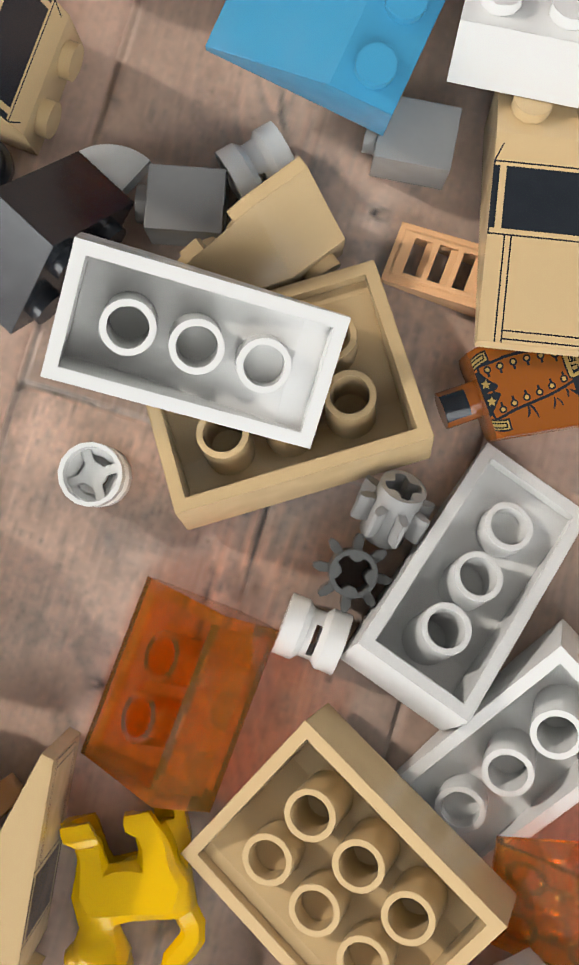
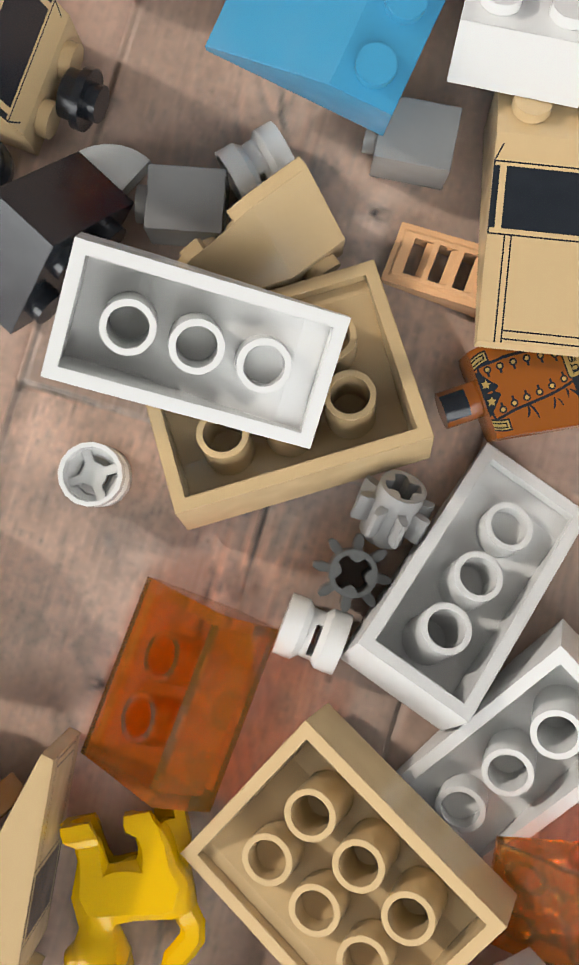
(82, 98): none -> black plate

